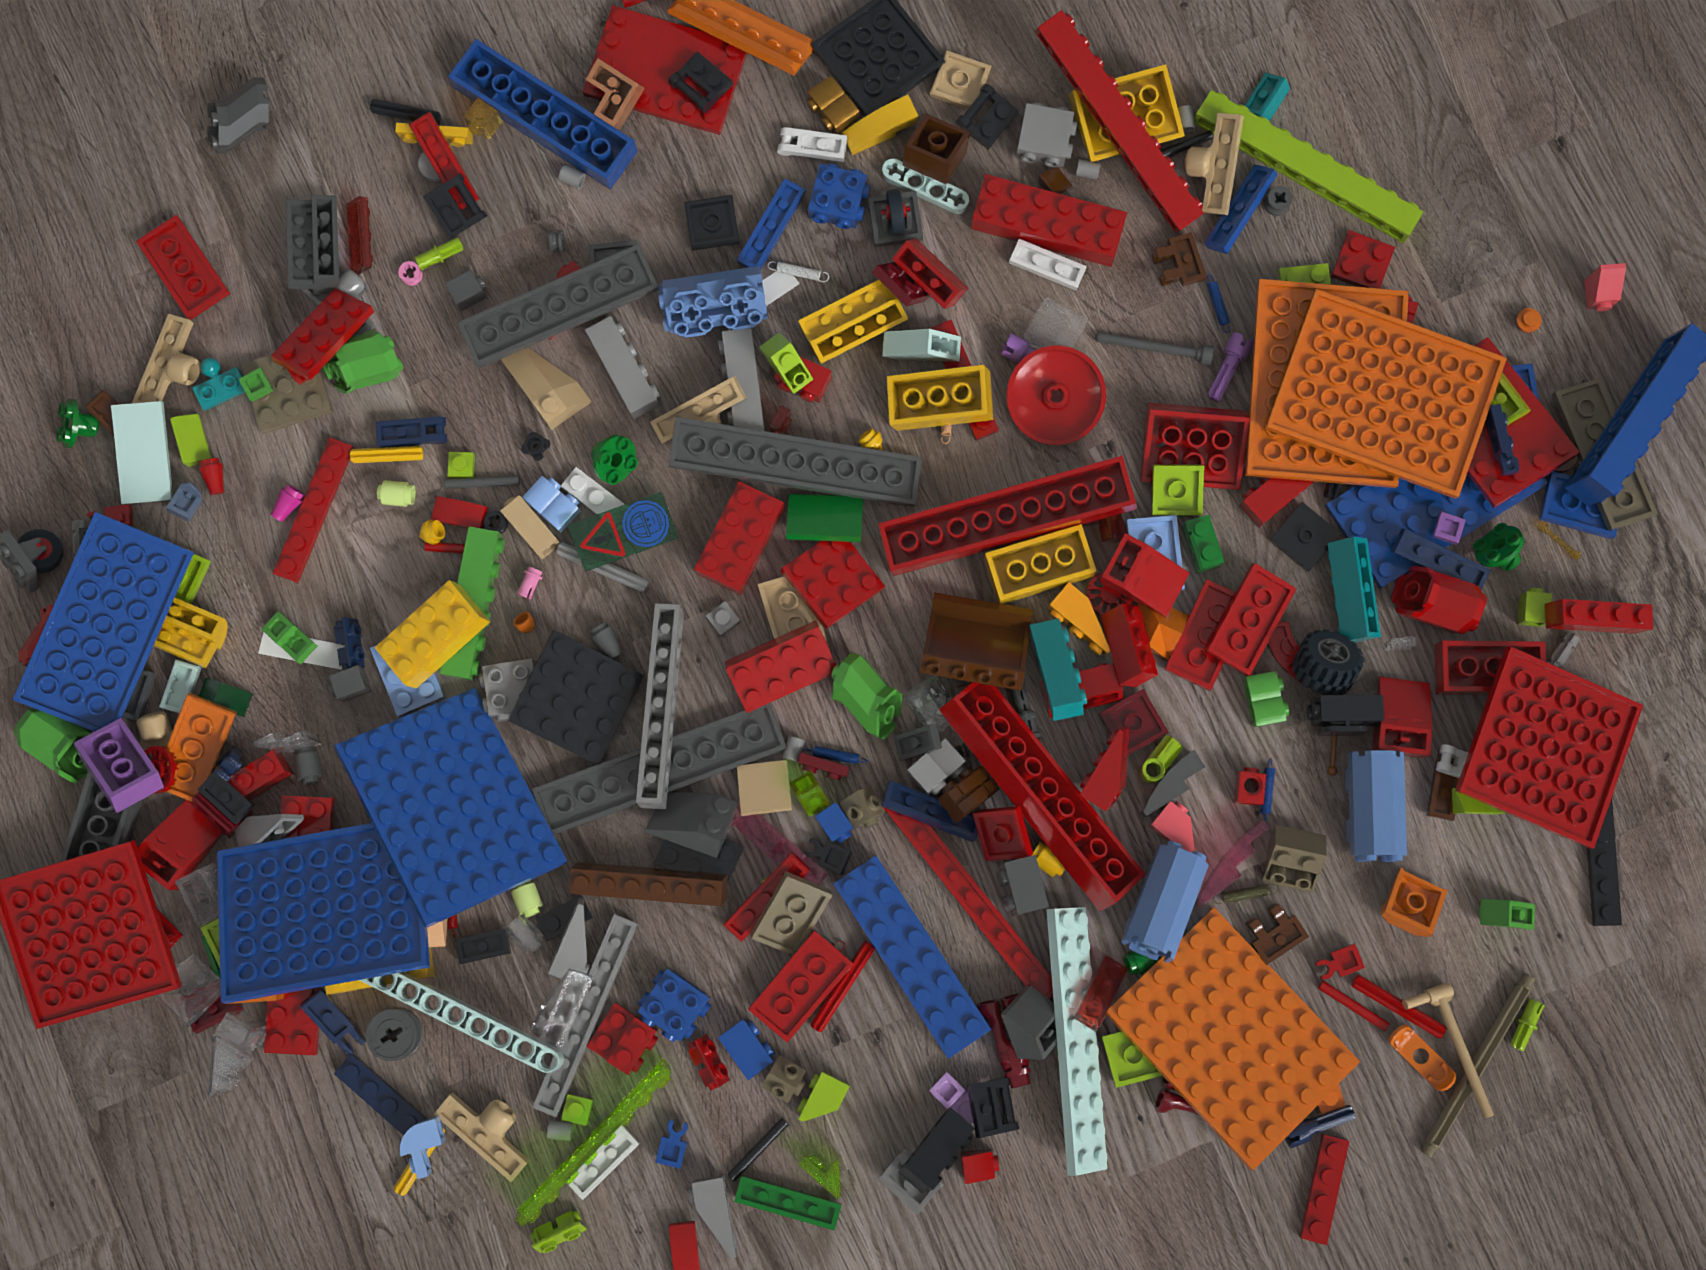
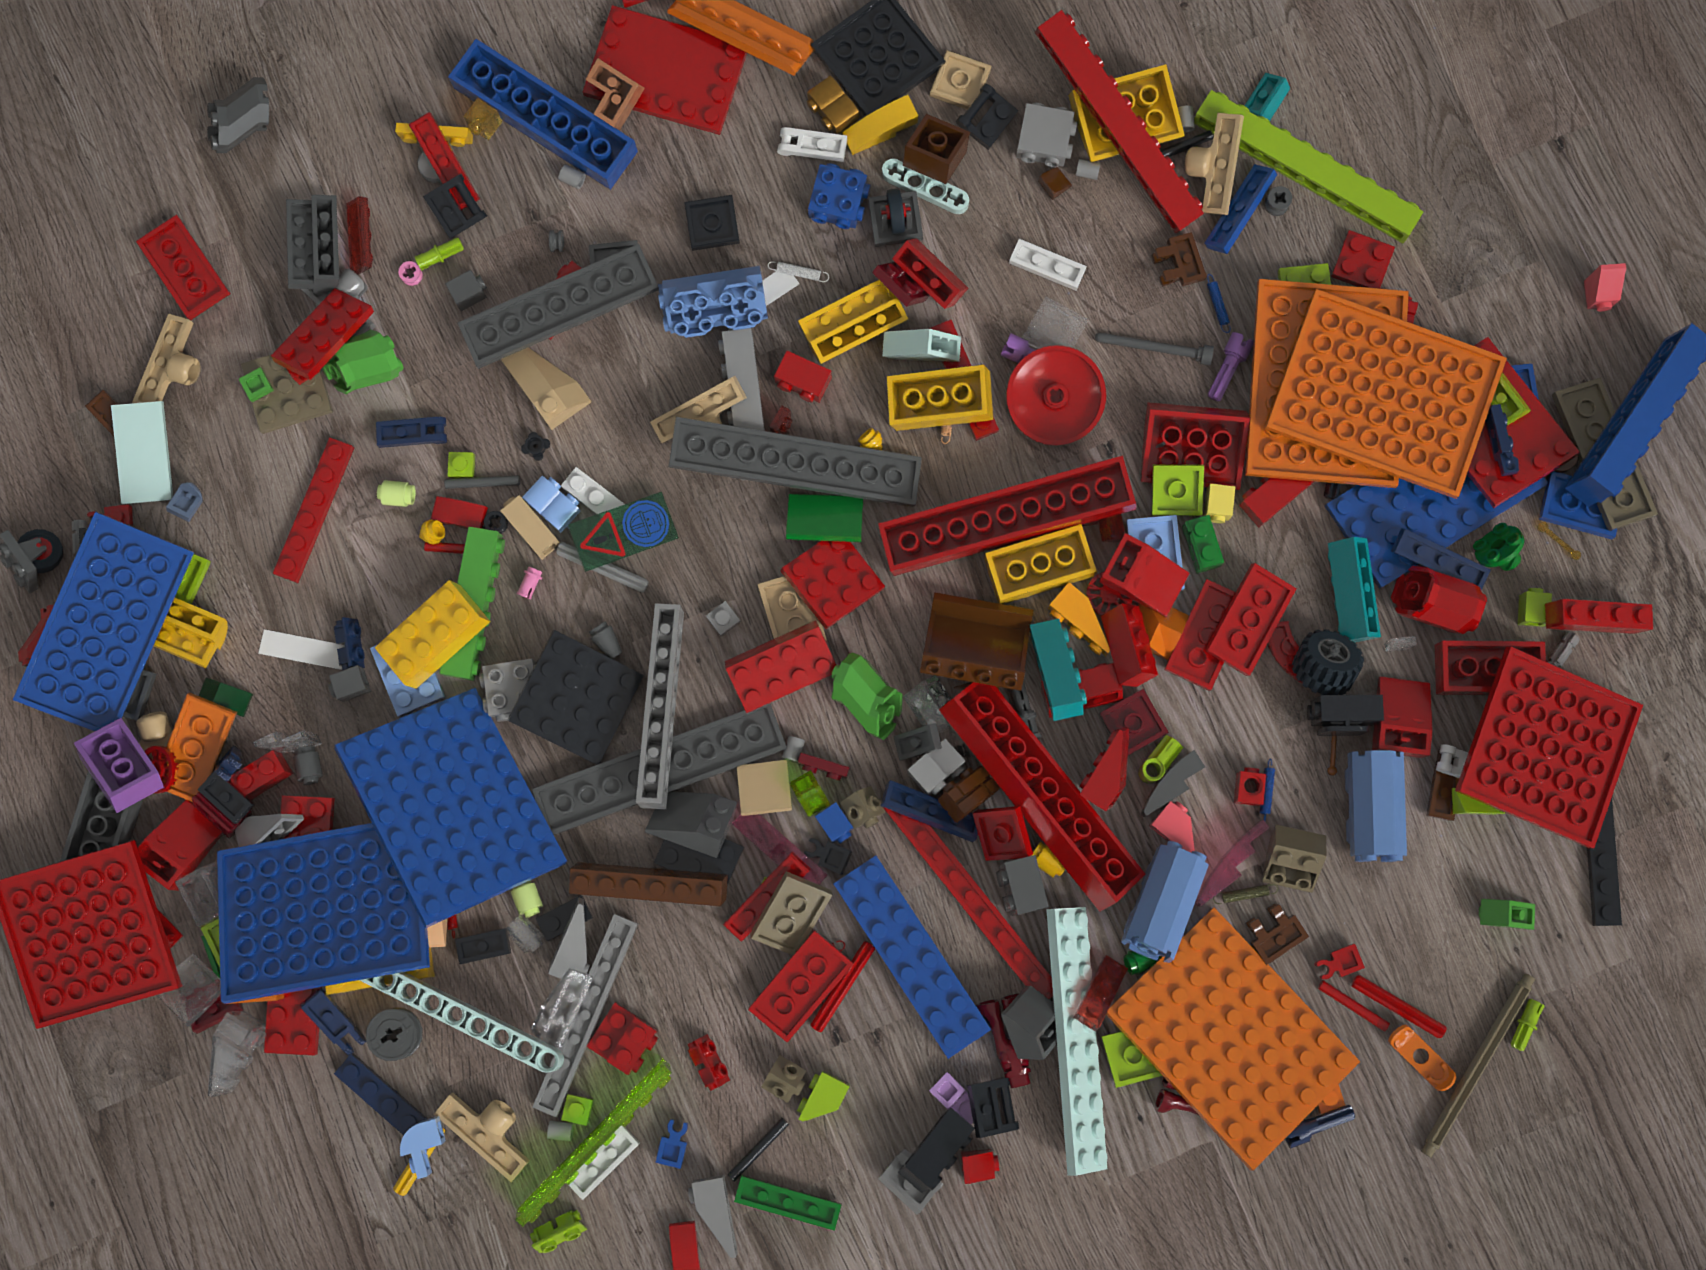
(52, 742): bright green brick -> none
(74, 424): green plate -> none
(180, 683): light aqua plate -> none
(190, 439): lime slope -> none
(212, 474): red cone -> none
(219, 387): teal plate -> none
(288, 500): dark pink cone -> none
(289, 637): bright green slope -> none
(386, 454): yellow axle -> none
(400, 111): black axle -> none
(524, 622): orange hinge -> none
(614, 459): green plate -> none
(622, 367): light grey brick -> none
(673, 1005): blue brick -> none
(706, 77): black plate -> none
(739, 538): red brick -> none
(747, 1049): blue brick -> none
(771, 225): blue plate -> none
(786, 362): lime slope -> none
(828, 1179): clear neon green slope -> none
(836, 755): blue piece -> none
(1048, 220): red brick -> none
(1219, 502): none -> light yellow brick
(1265, 699): bright green brick -> none
(1304, 536): black plate -> none
(1324, 1189): red plate -> none
(1413, 904): orange slope -> none
(1440, 996): tan bar -> none
(1448, 528): medium lavender plate -> none
(1528, 320): orange plate -> none

